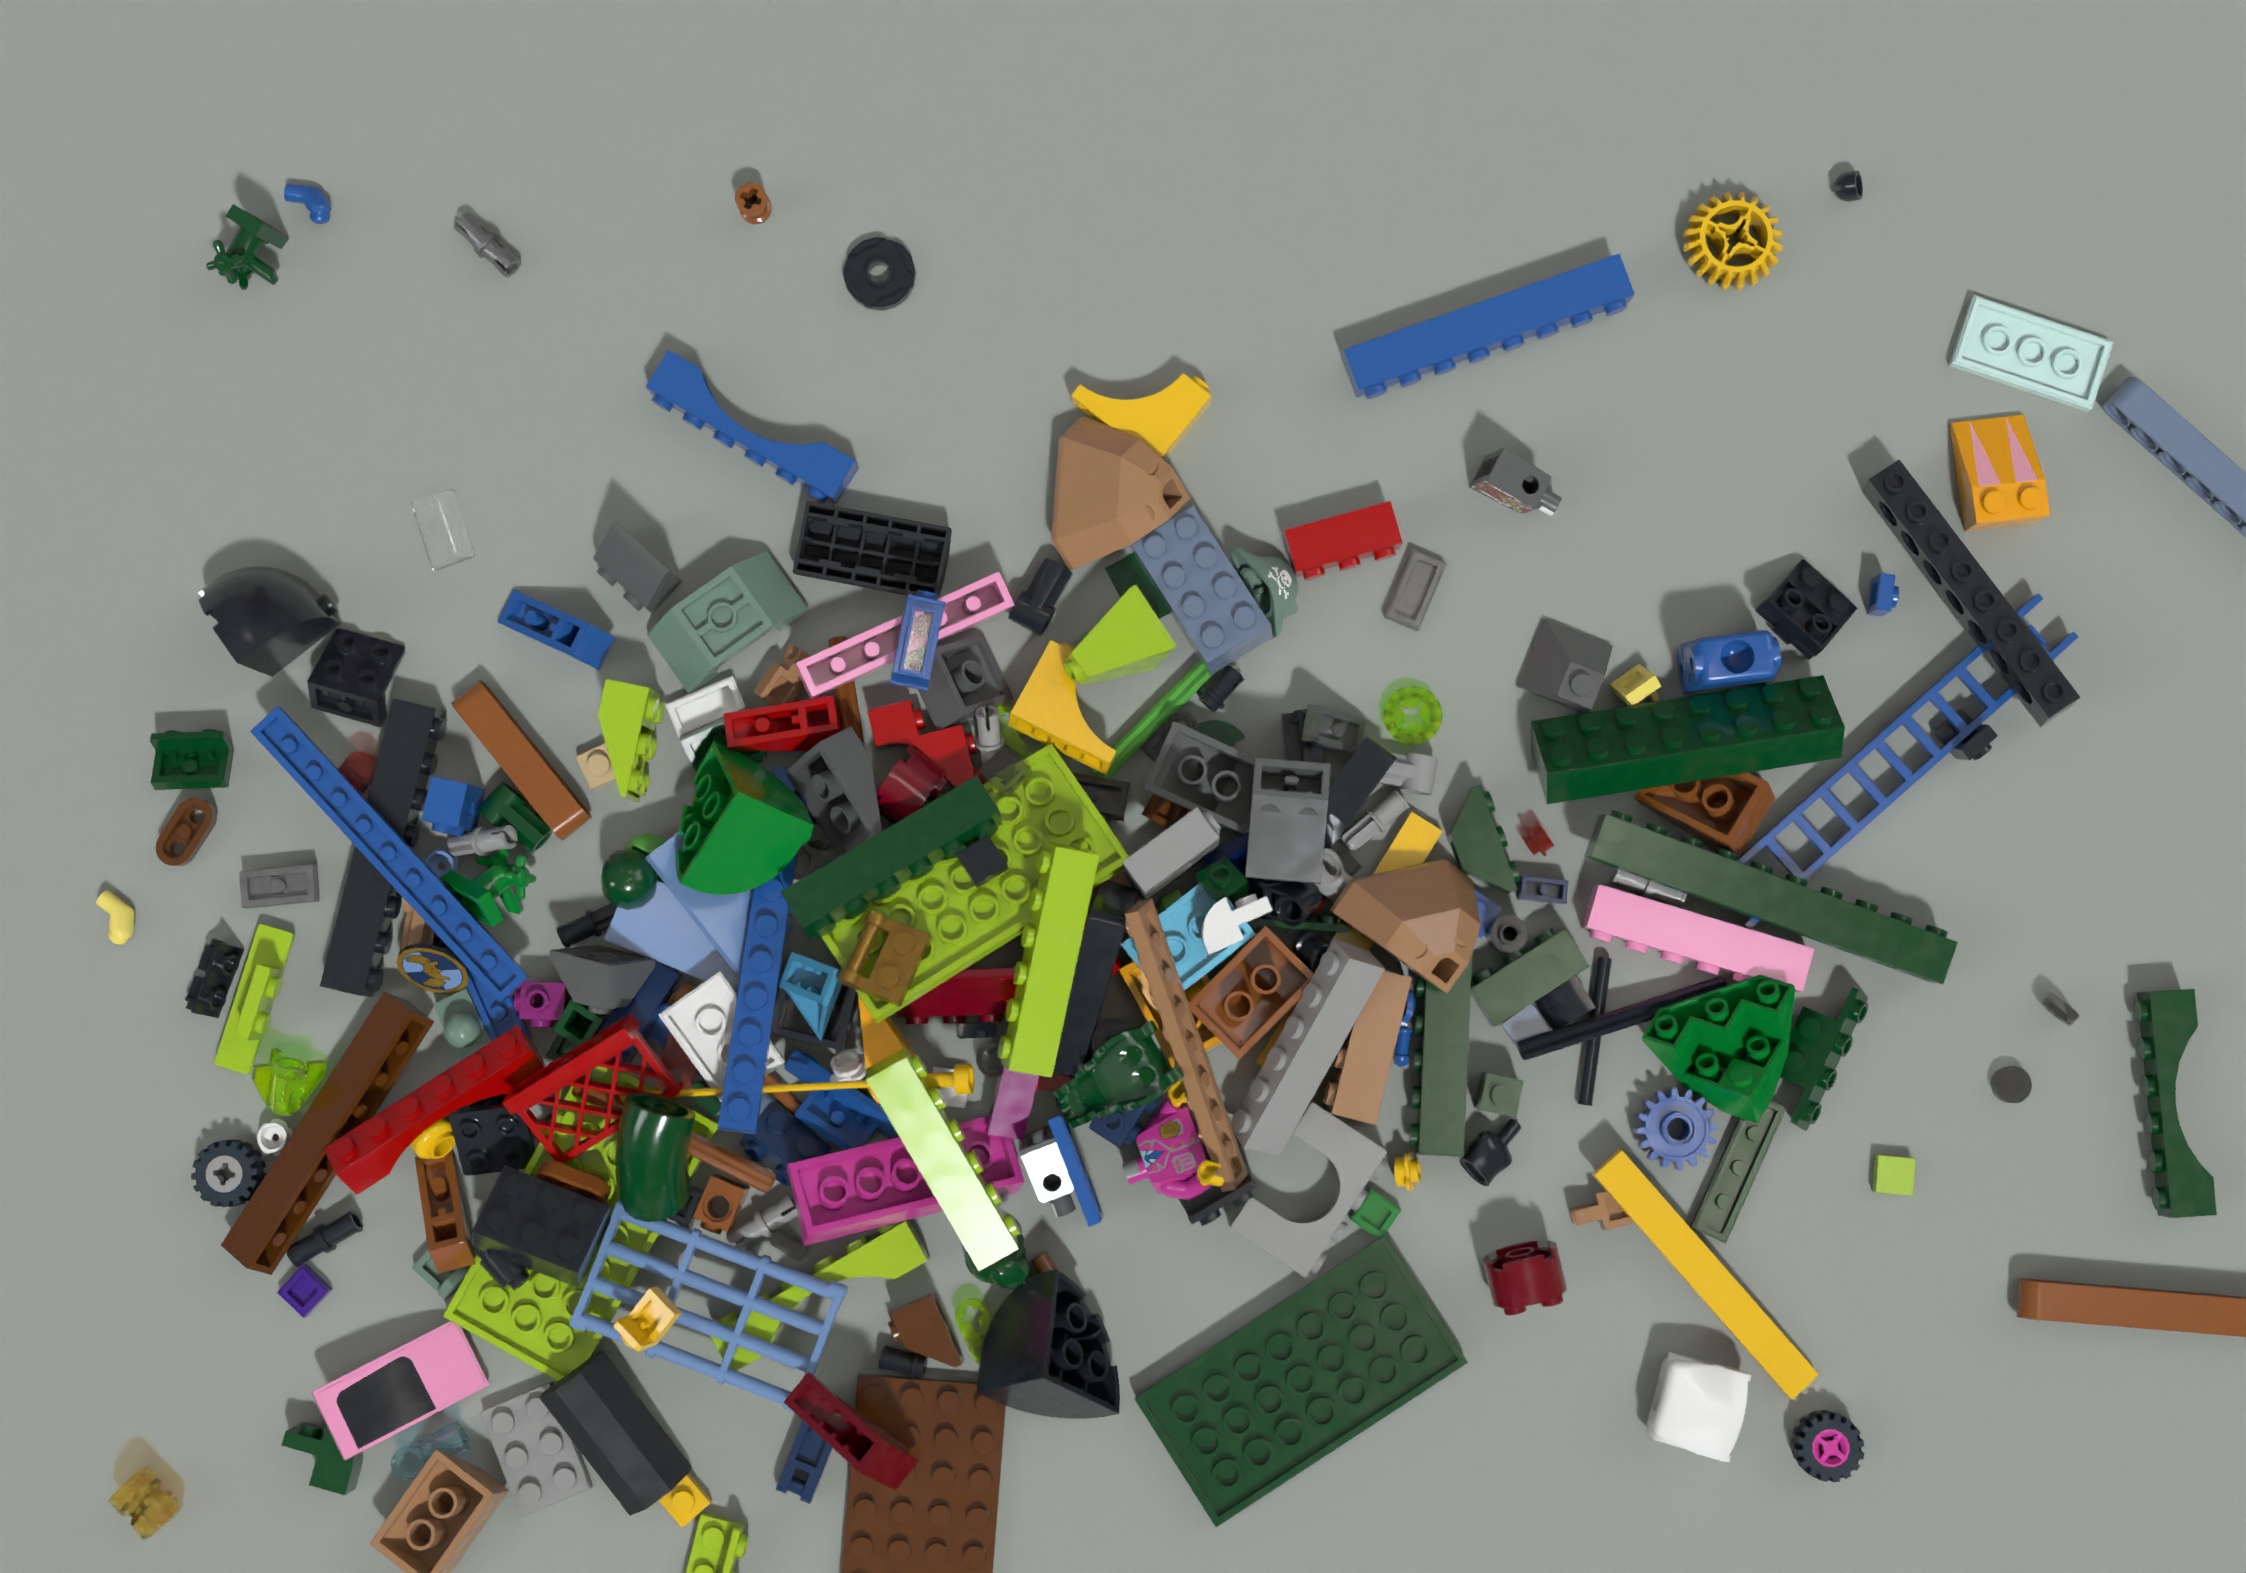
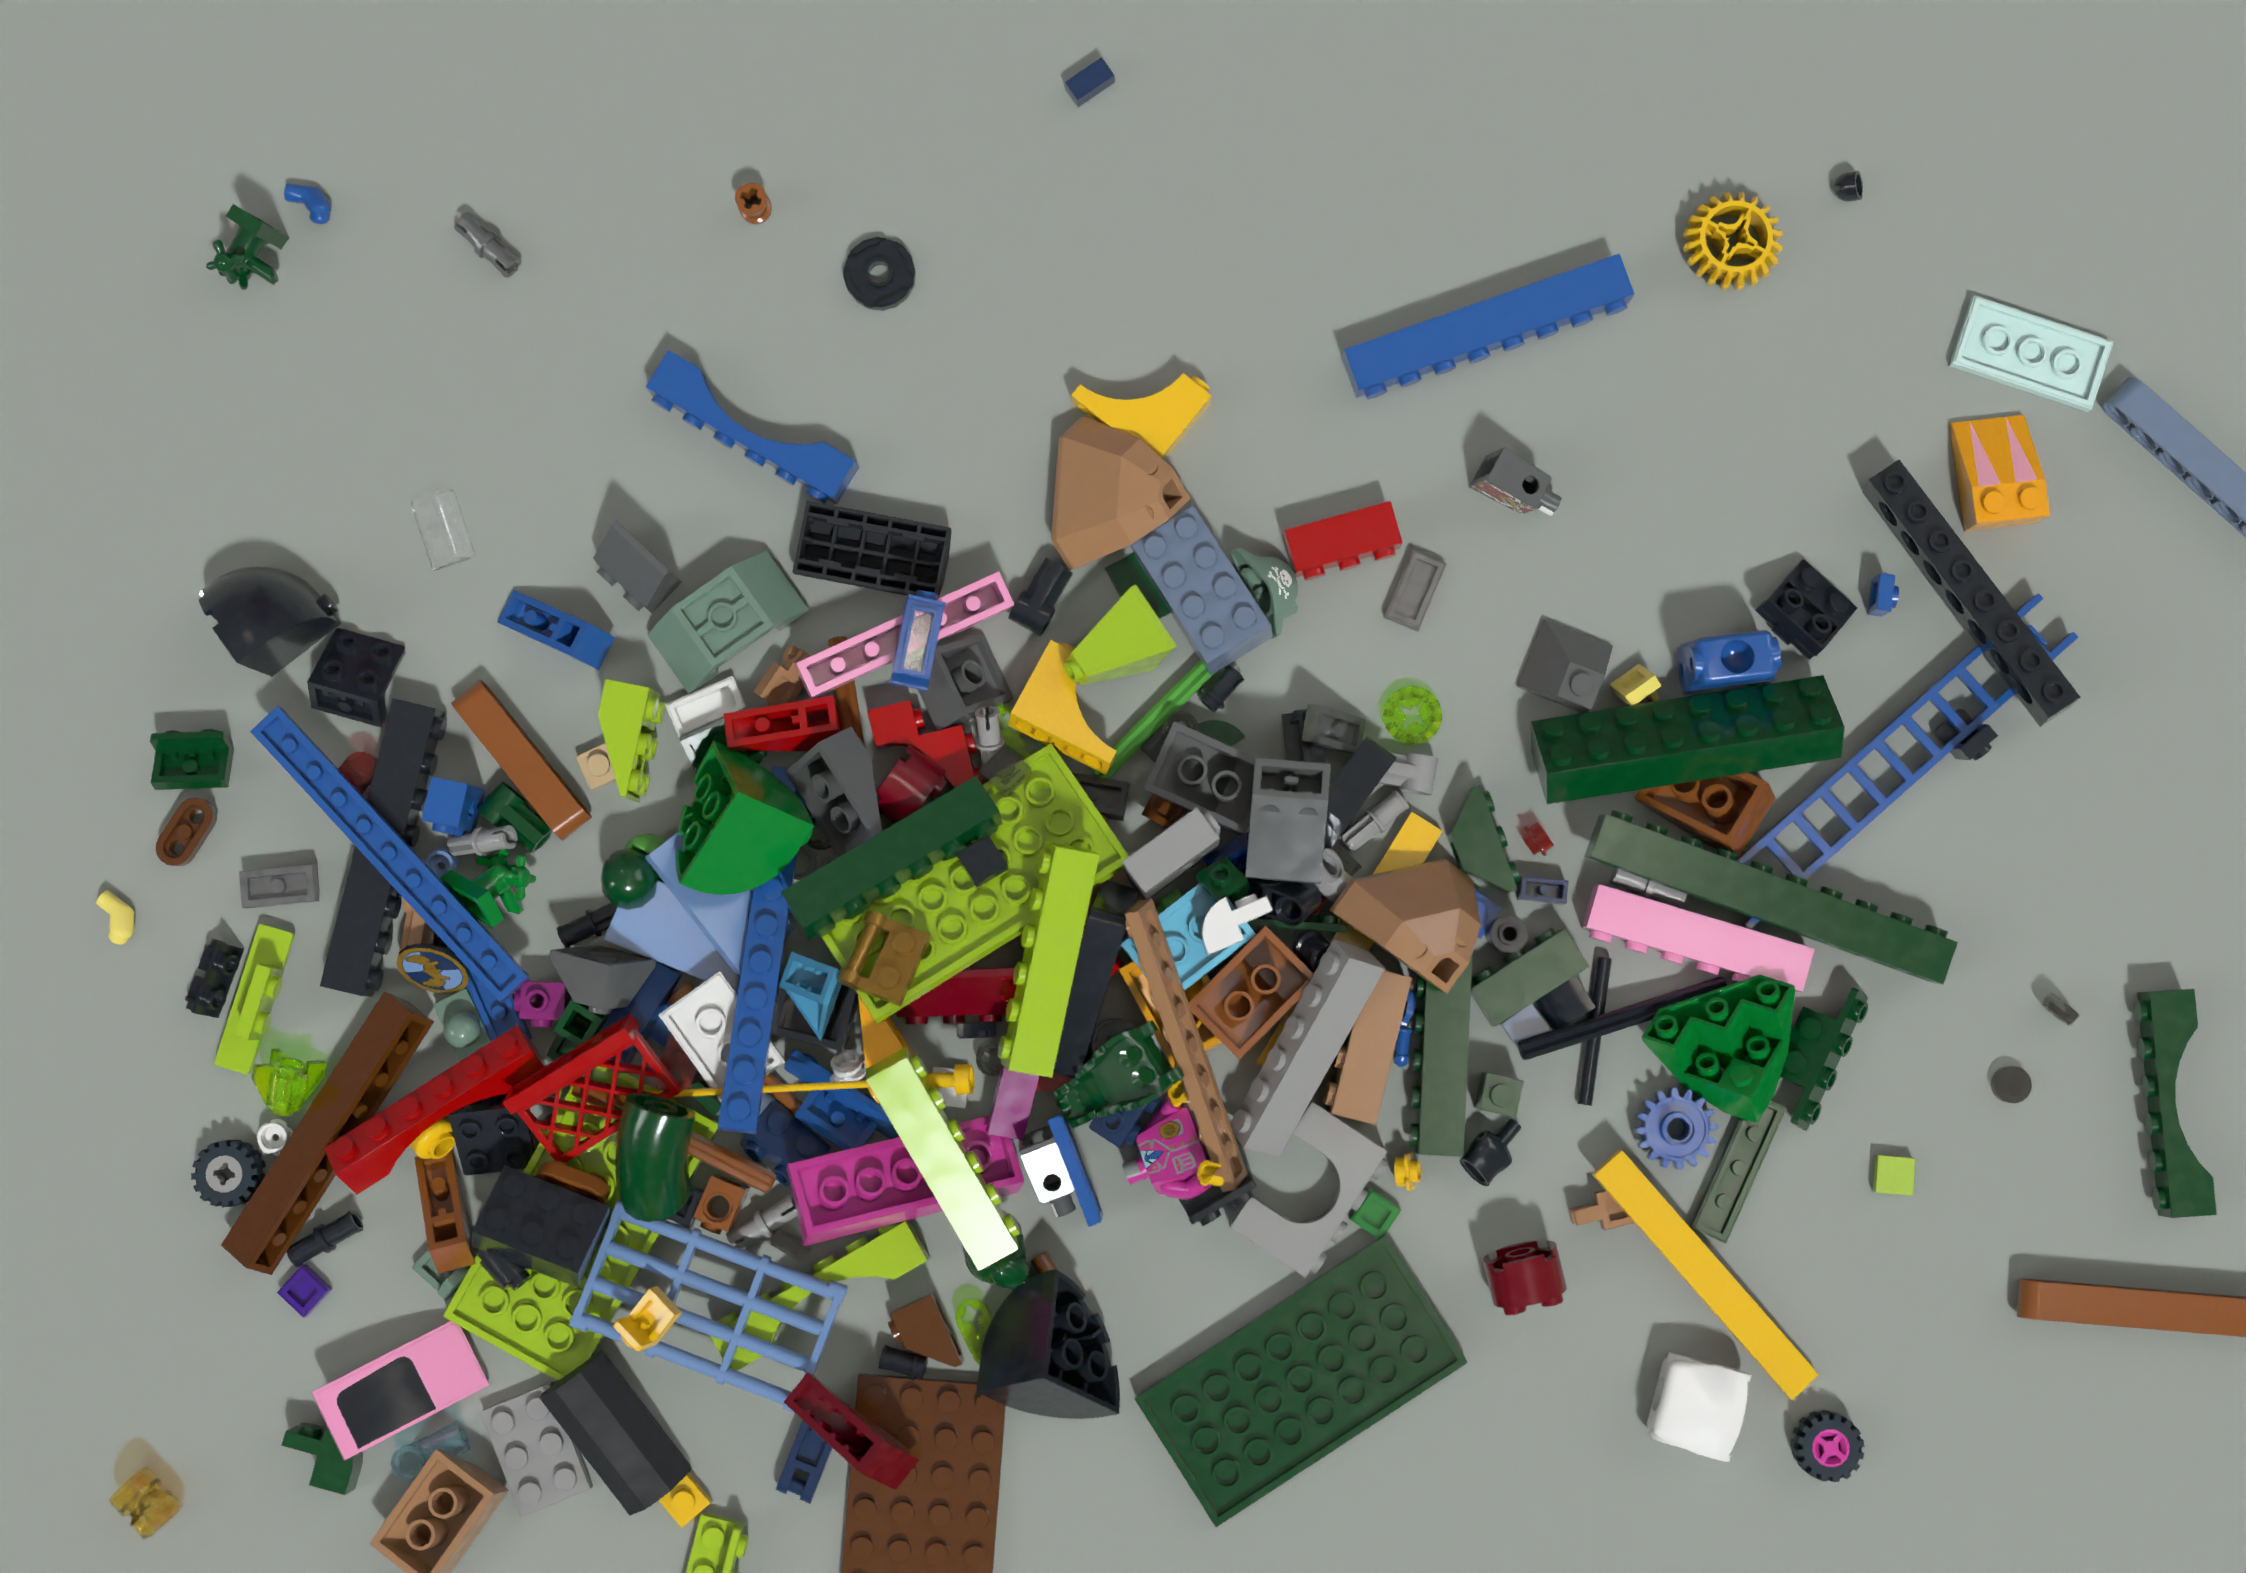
(1089, 82): none -> dark blue piece

